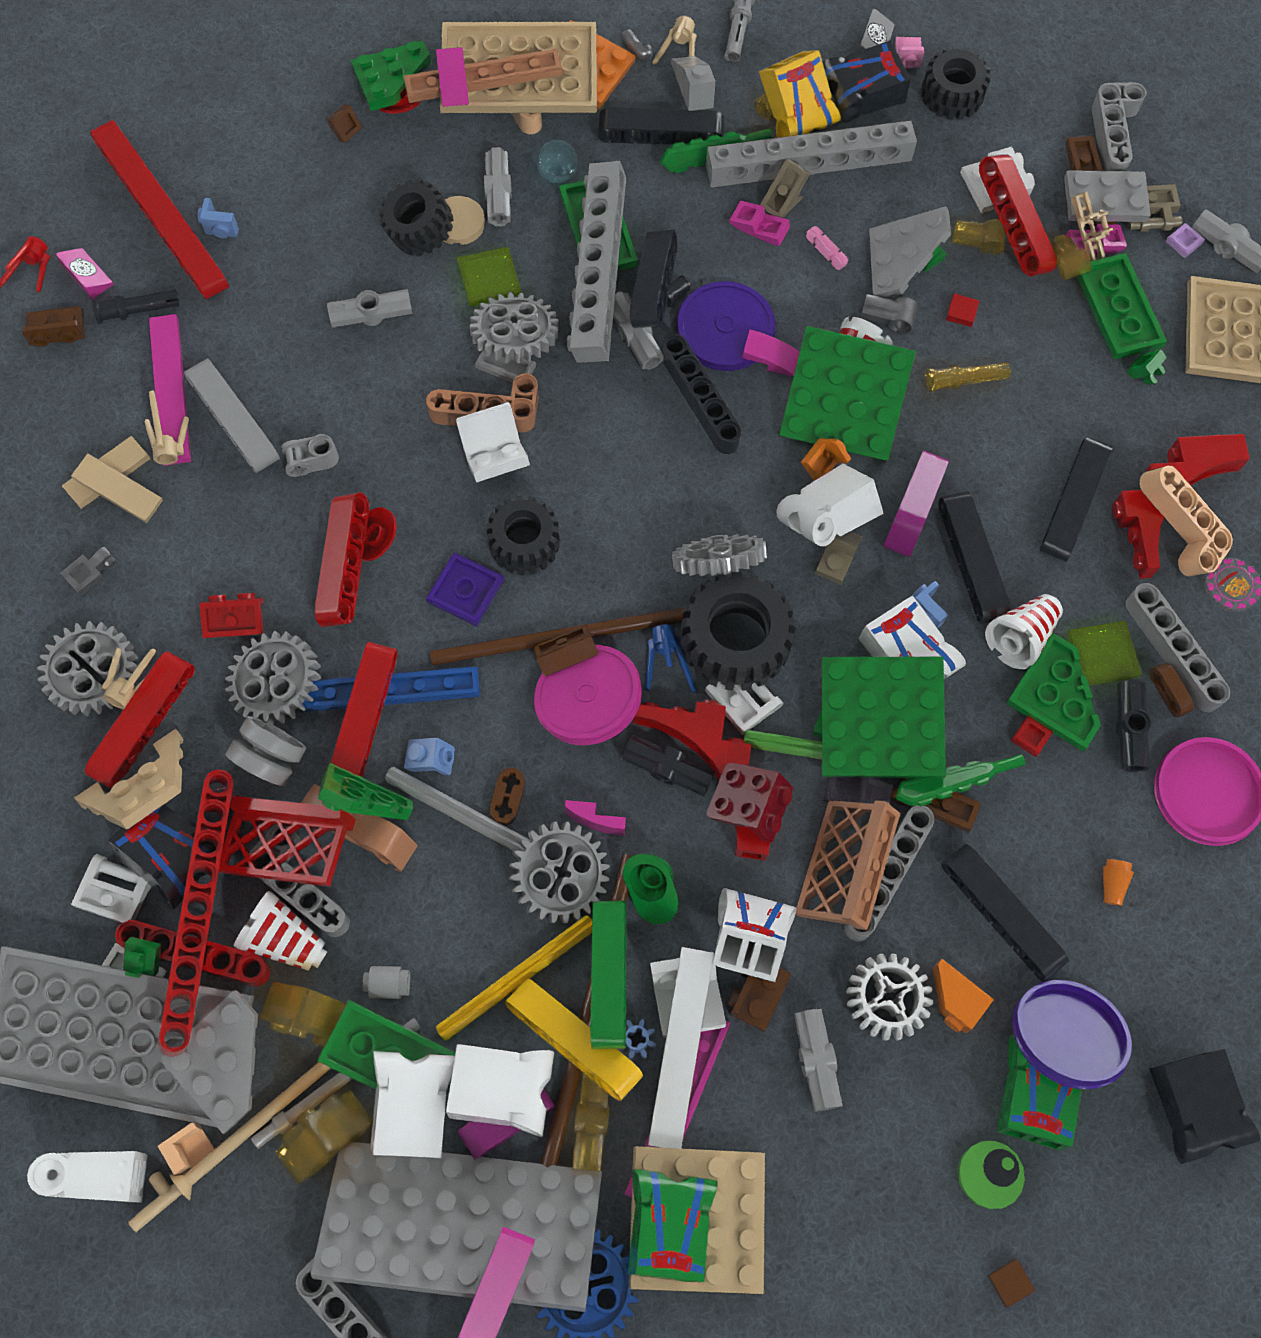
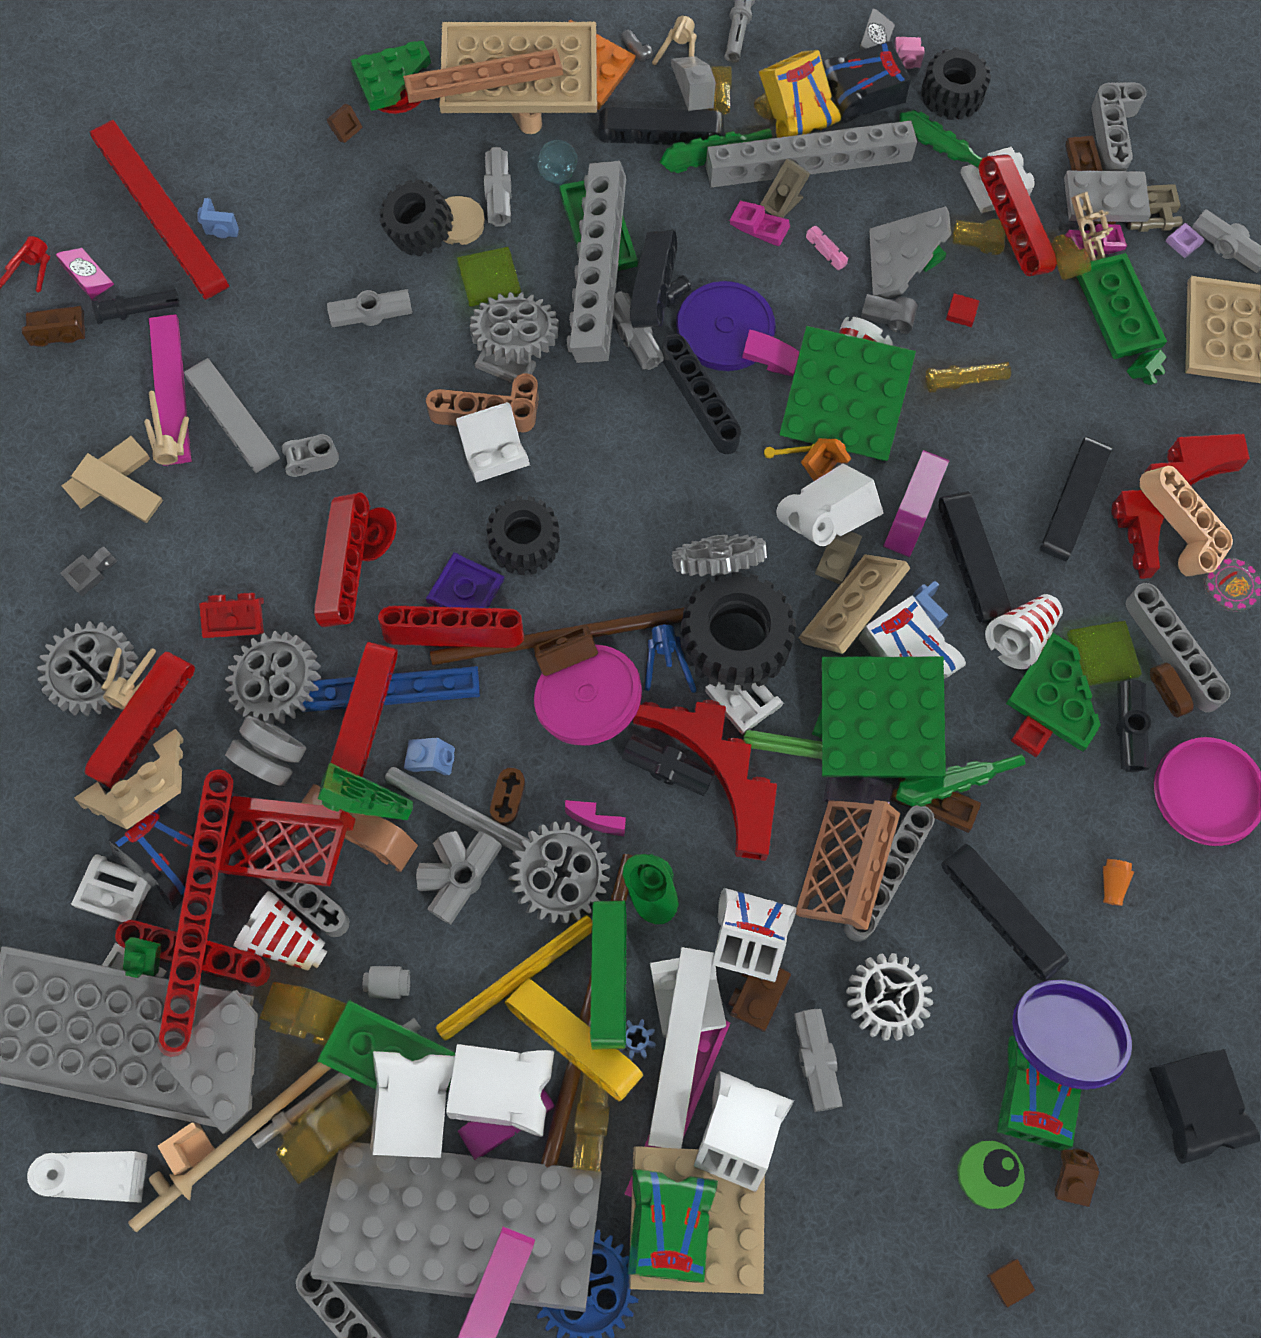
(451, 626): none -> red beam
(452, 76): dark pink slope -> none
(455, 861): none -> light grey piece
(723, 83): none -> clear yellow piece
(741, 1131): none -> white piece
(751, 799): dark red bracket -> none
(769, 452): none -> yellow hinge
(854, 603): none -> tan tile
(941, 140): none -> green sword
(958, 998): orange slope -> none
(1077, 1177): none -> reddish brown bracket

